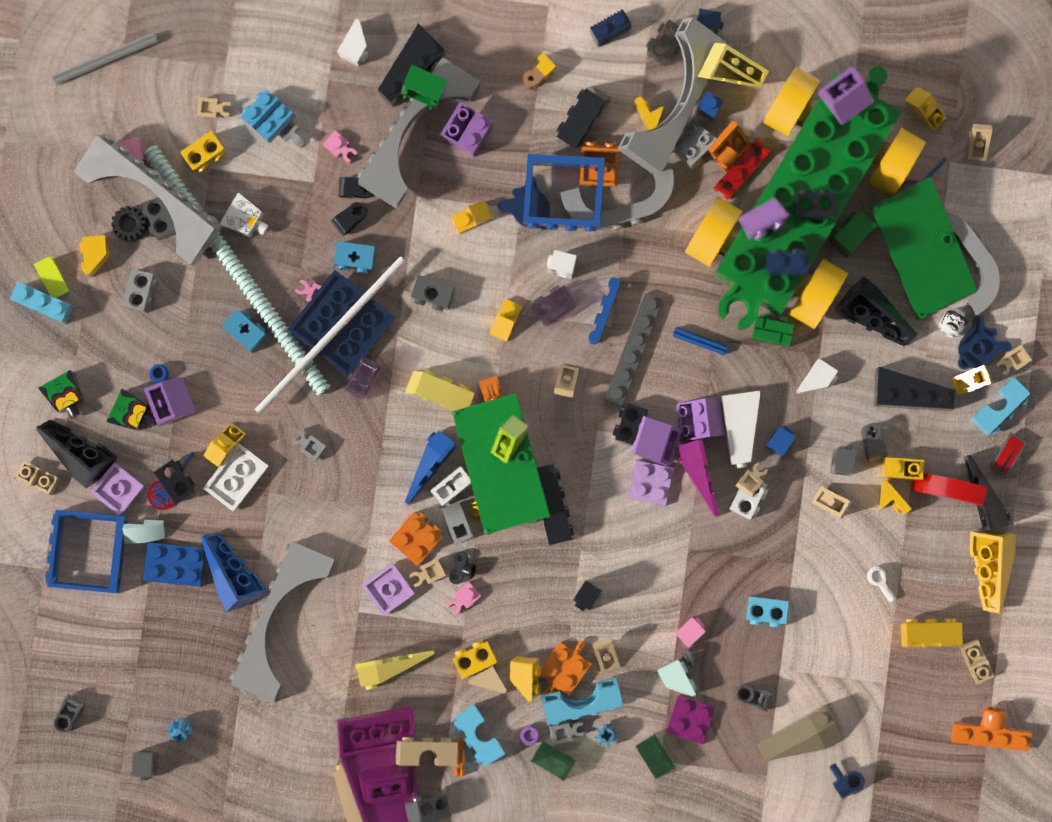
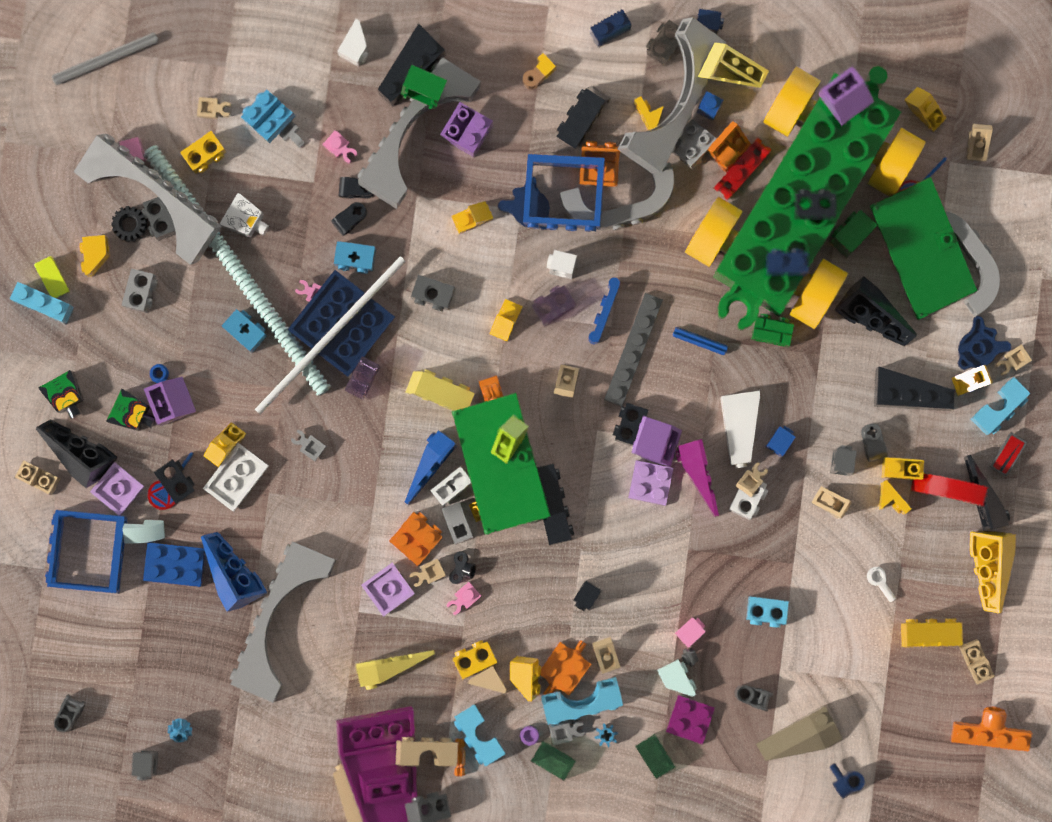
(701, 419): medium lavender slope -> none
(762, 219): medium lavender slope -> none
(818, 378): white slope -> none
(953, 323): white head -> none

